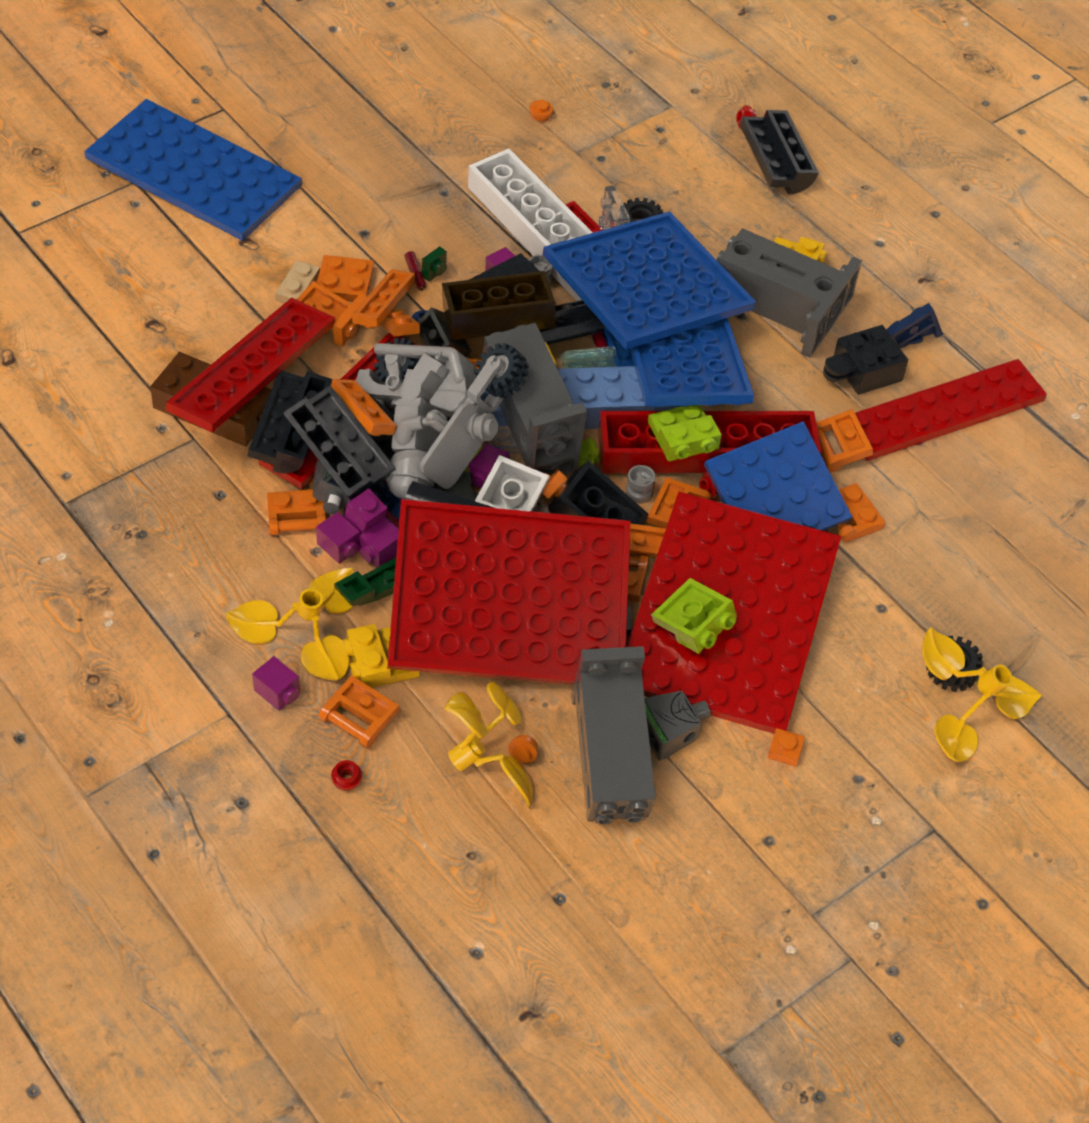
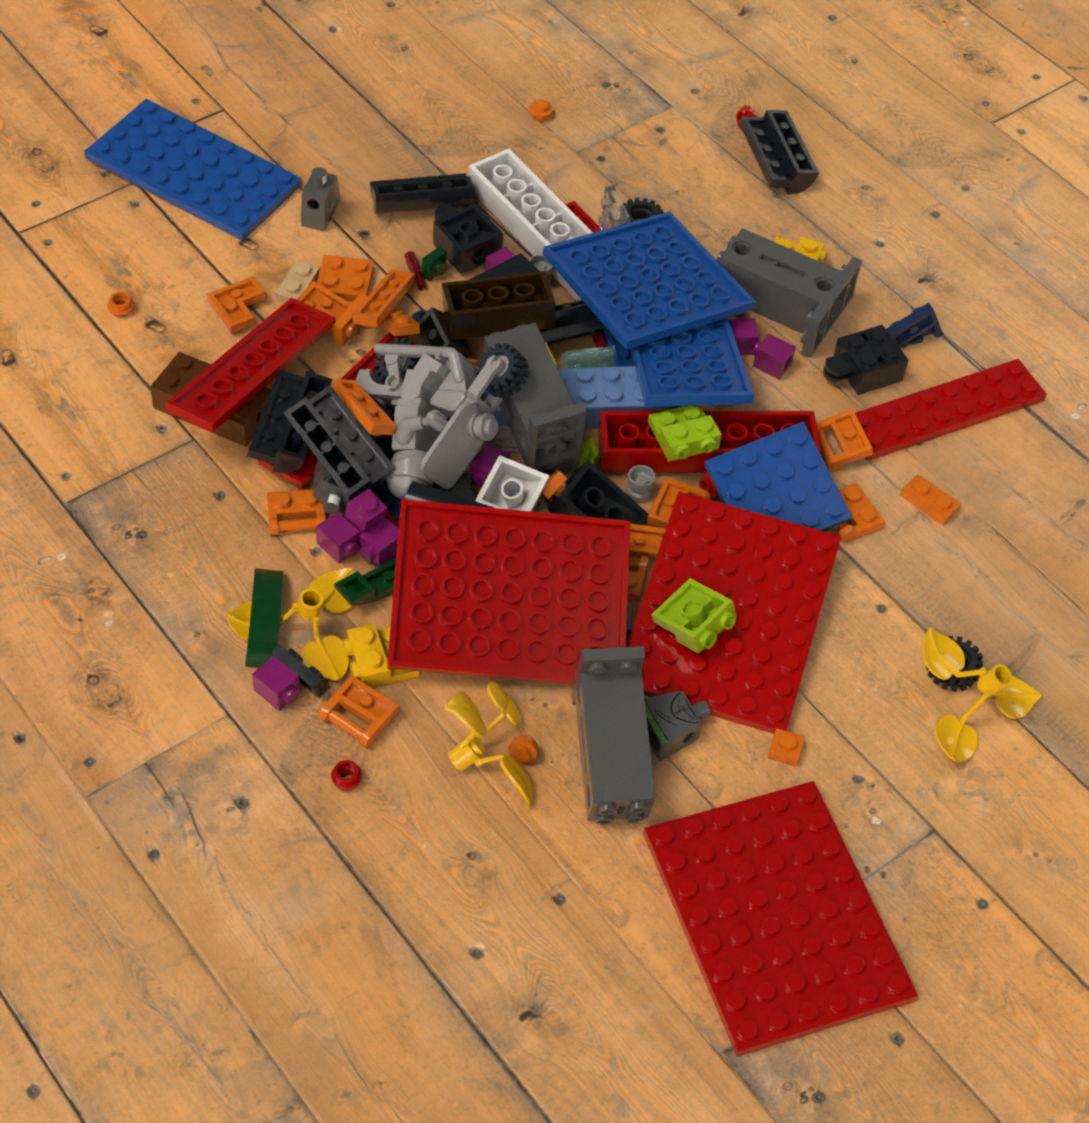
(120, 303): none -> orange plate
(233, 301): none -> orange plate
(264, 616): none -> dark green slope
(309, 678): none -> black plate
(320, 189): none -> dark grey torso
(421, 193): none -> black brick
(465, 236): none -> black brick
(745, 334): none -> magenta brick
(773, 356): none -> magenta brick
(778, 918): none -> red plate
(930, 499): none -> orange plate

